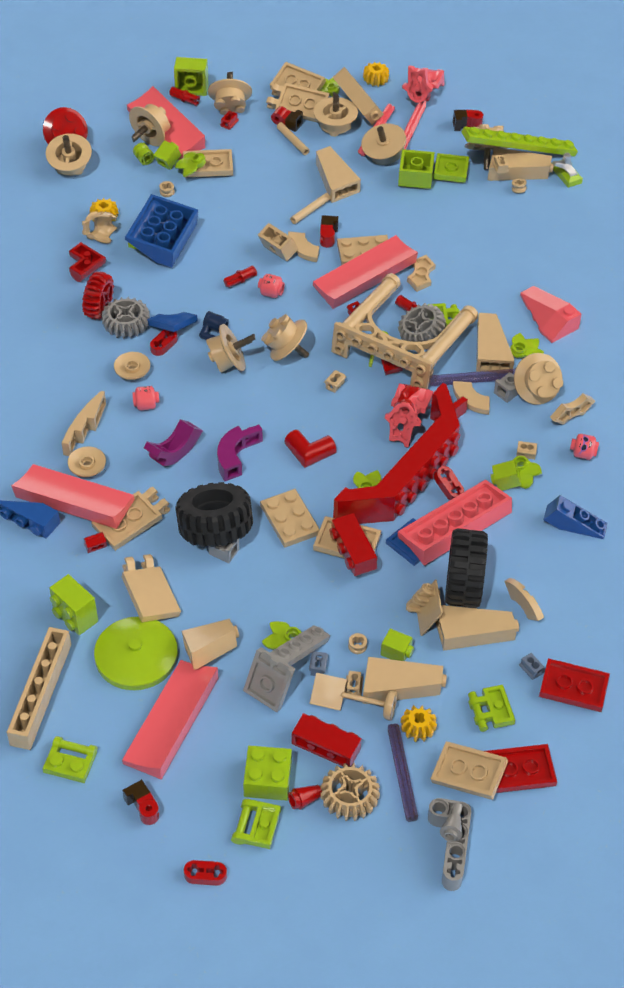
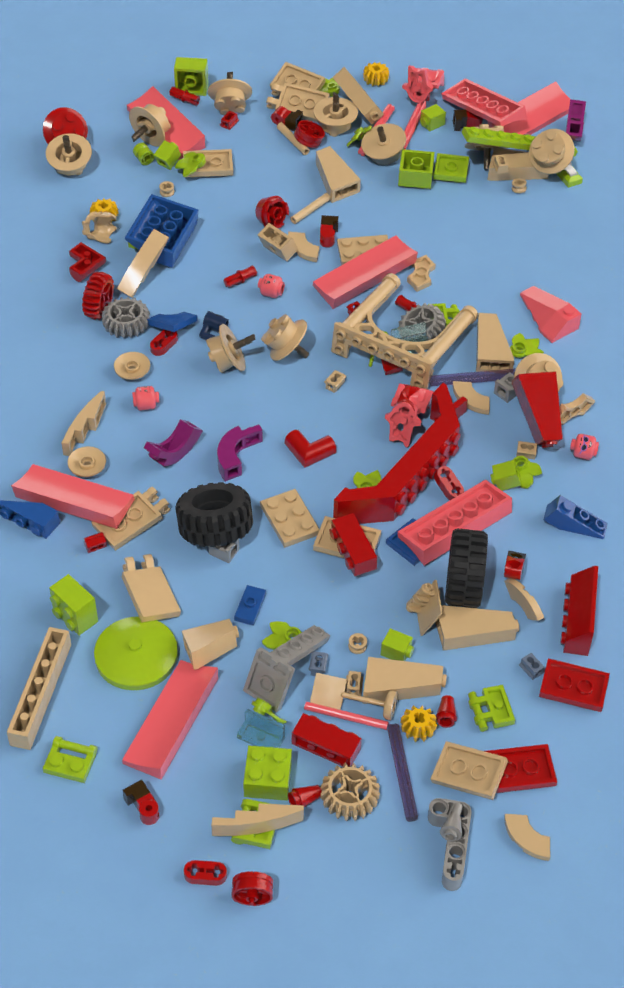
(143, 263): none -> tan slope
(250, 605): none -> blue plate
(252, 888): none -> red wheel
(261, 730): none -> clear light blue panel
(263, 707): none -> lime plate
(267, 818): none -> tan slope
(272, 211): none -> red cone
(309, 133): none -> red wheel
(346, 715): none -> coral bar
(359, 134): none -> lime plate
(412, 333): none -> clear light blue panel
(432, 117): none -> lime brick
(446, 712): none -> red cone
(485, 103): none -> coral arch
(514, 566): none -> red leg
(526, 837): none -> tan tile
(540, 406): none -> red slope
(541, 110): none -> coral arch
(551, 151): none -> tan piece
(575, 119): none -> magenta arch
(580, 611): none -> red slope

